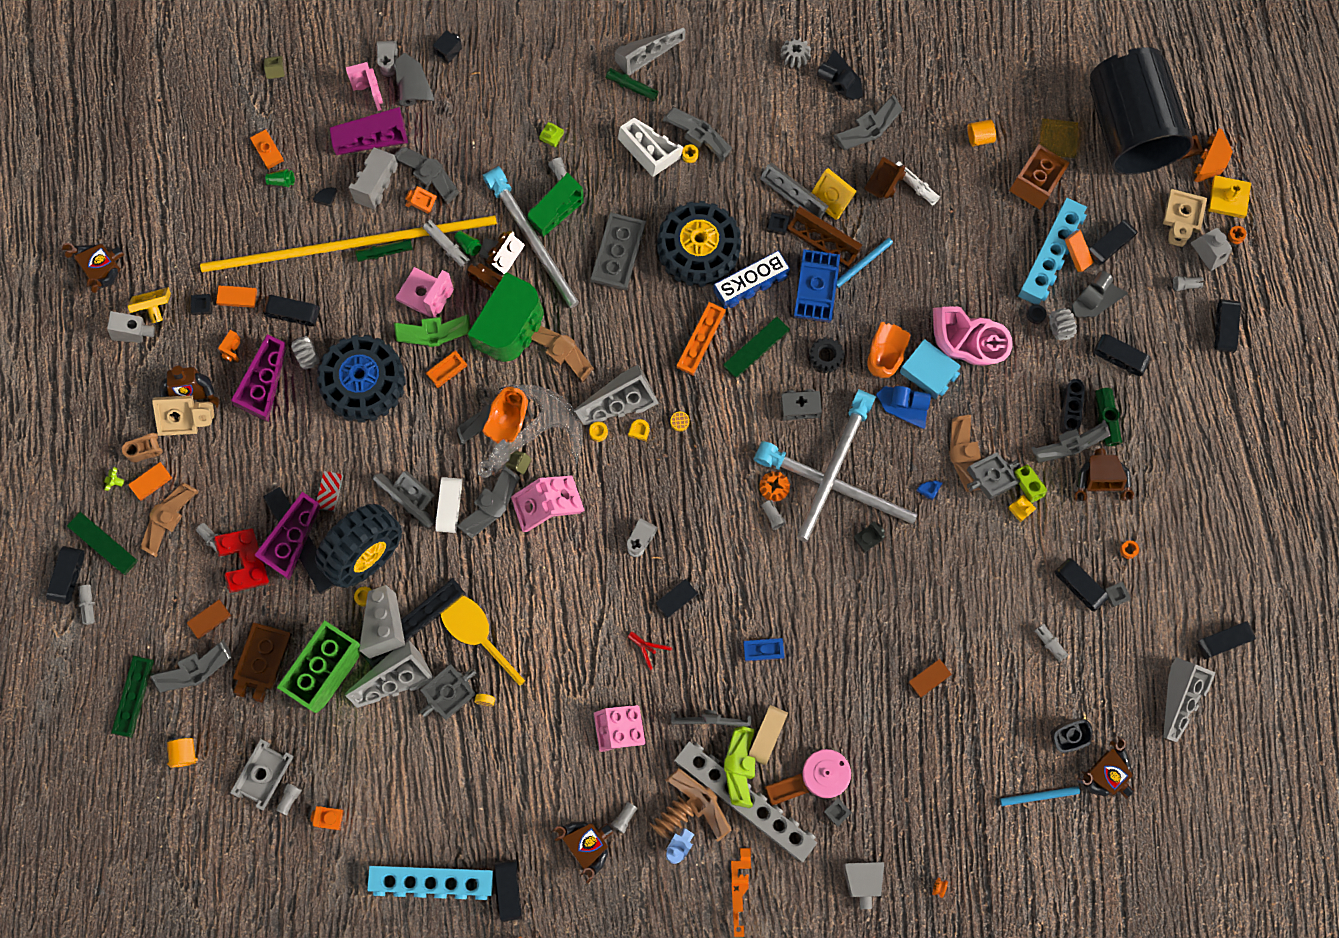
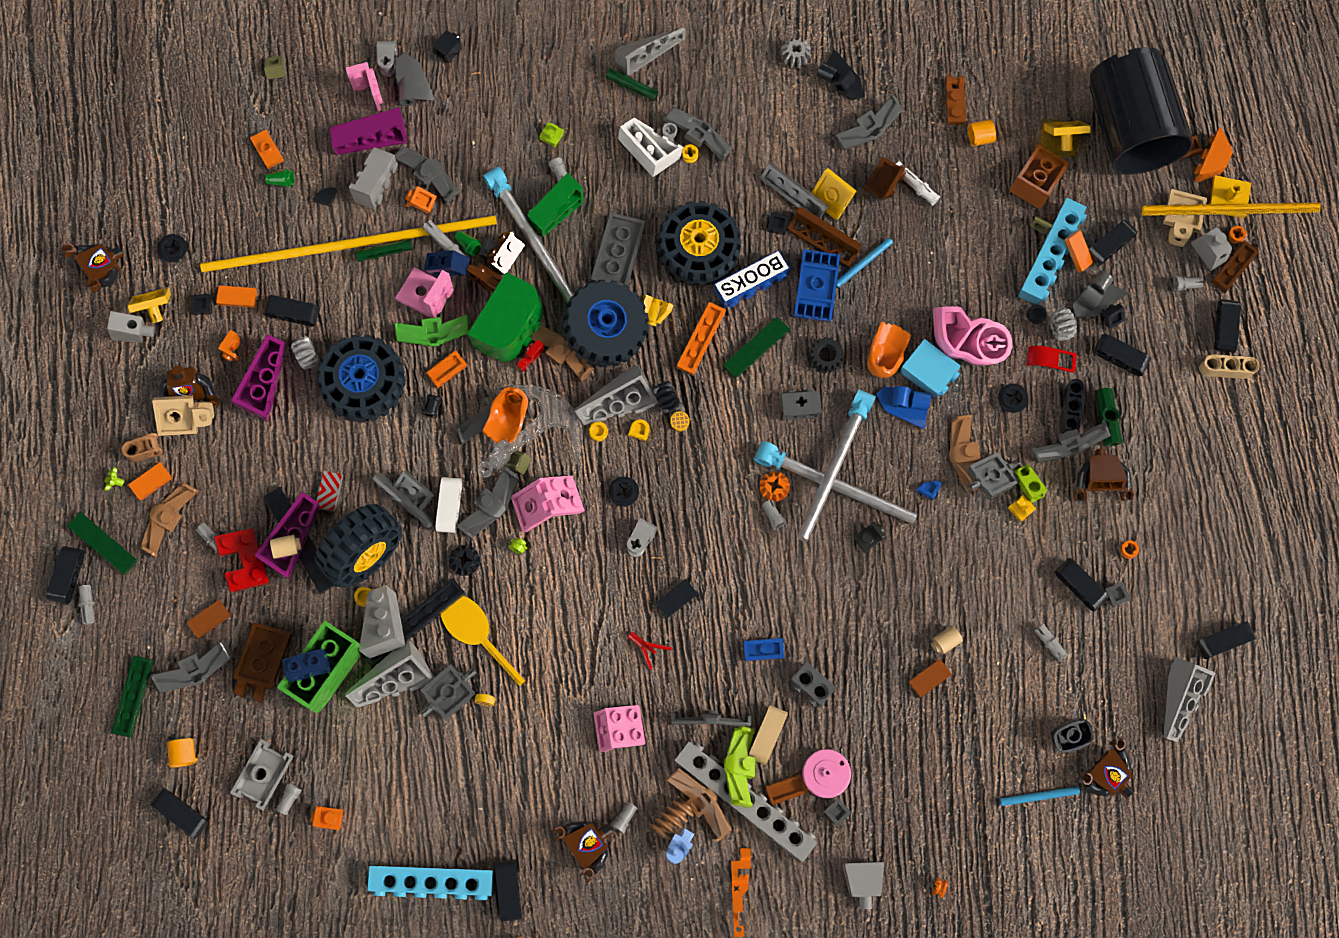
(168, 242): none -> black gear
(179, 813): none -> black beam
(285, 546): none -> tan brick
(306, 665): none -> dark blue brick
(432, 406): none -> black bush
(448, 261): none -> dark blue brick
(469, 567): none -> black gear
(518, 546): none -> lime plate
(533, 351): none -> red plate
(605, 323): none -> black wheel
(625, 483): none -> black gear
(656, 309): none -> yellow brick
(667, 397): none -> black gear
(669, 130): none -> light grey pin
(817, 680): none -> dark grey brick
(946, 640): none -> tan brick
(955, 100): none -> dark orange plate
(1021, 397): none -> black gear
(1041, 224): none -> olive slope
(1048, 357): none -> red piece
(1066, 130): none -> yellow tile
(1113, 316): none -> black tile
(1230, 208): none -> yellow axle
(1234, 266): none -> reddish brown tile
(1237, 363): none -> tan beam

